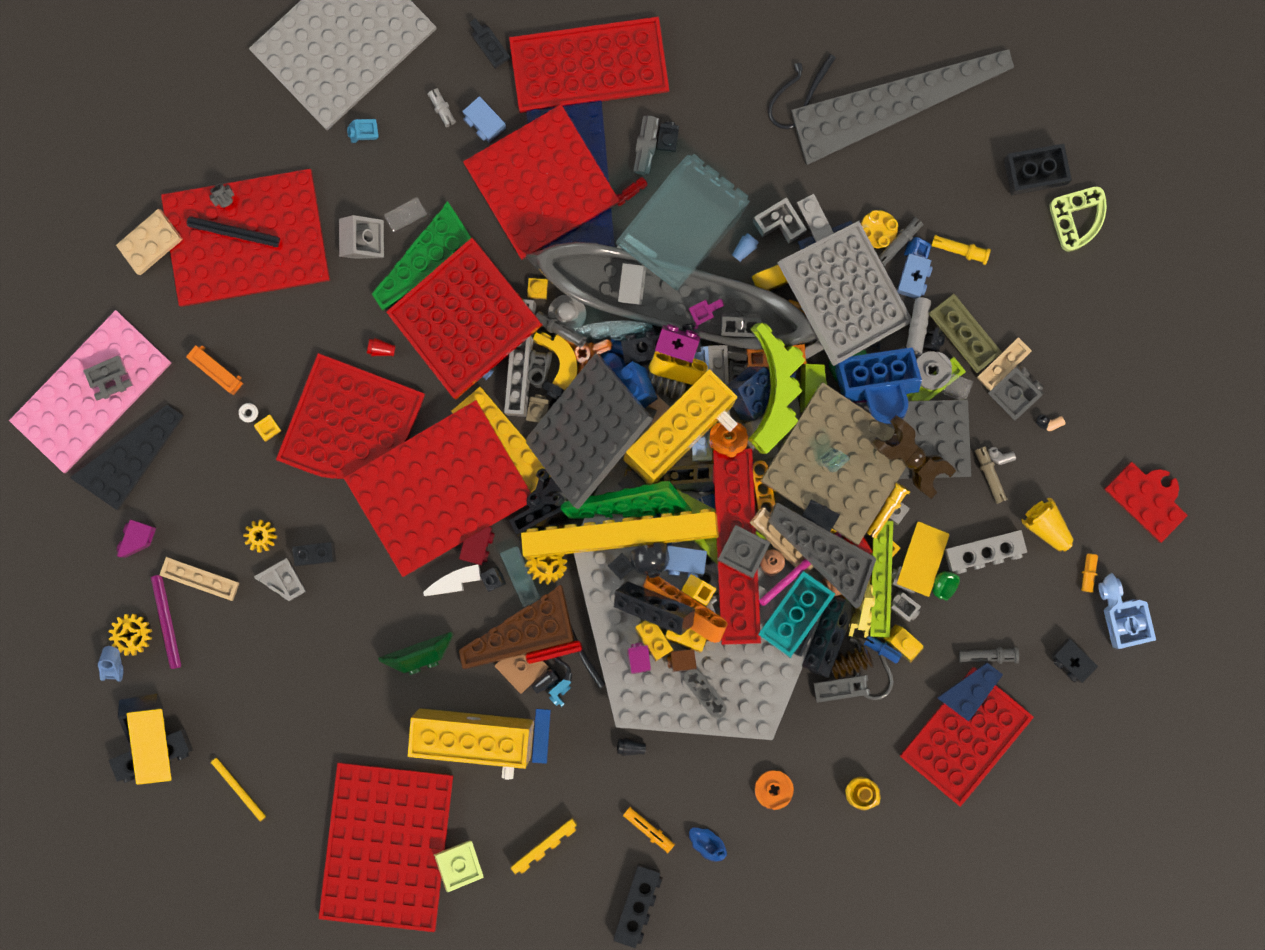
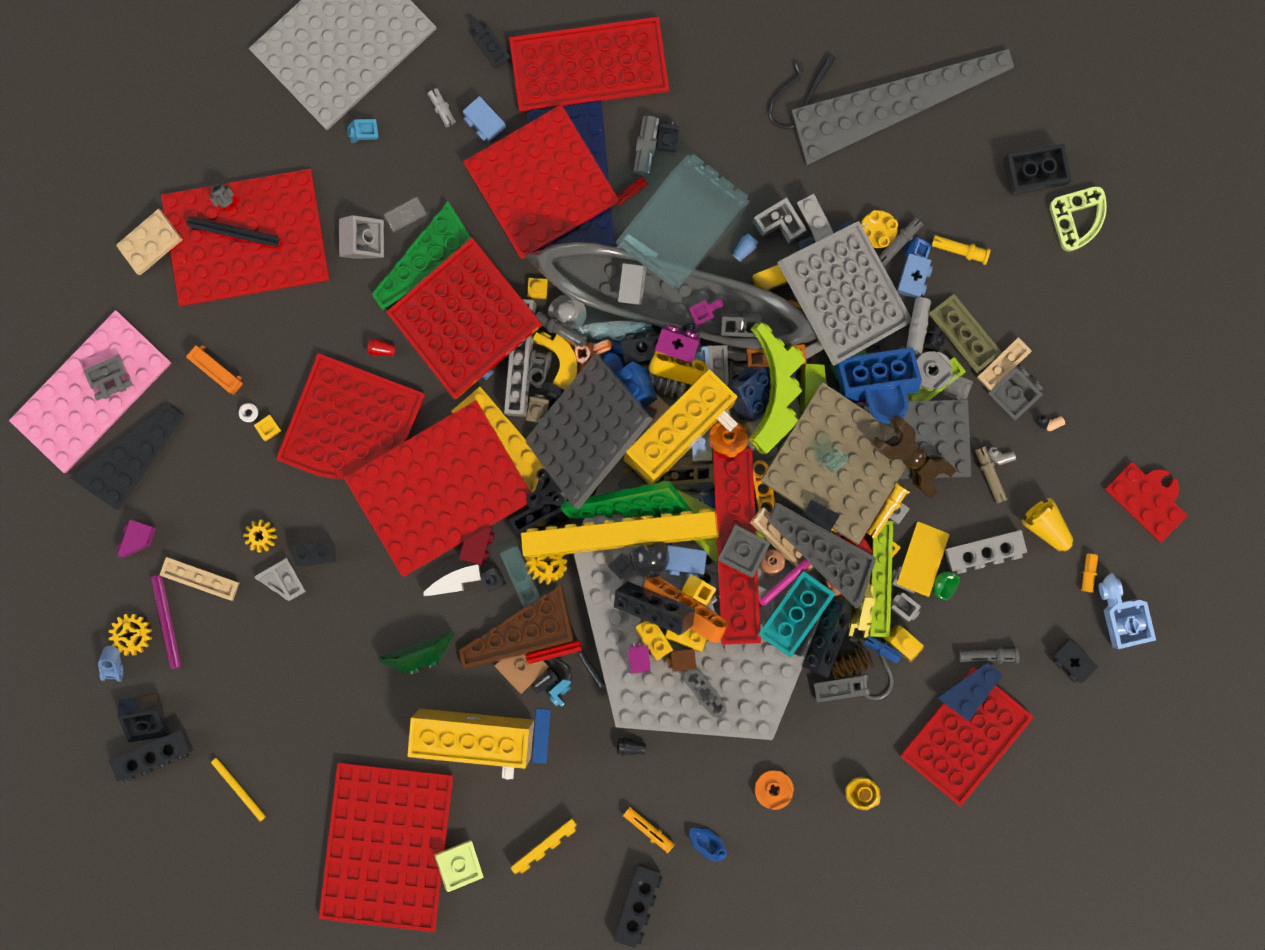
(149, 746): yellow sticker -> none

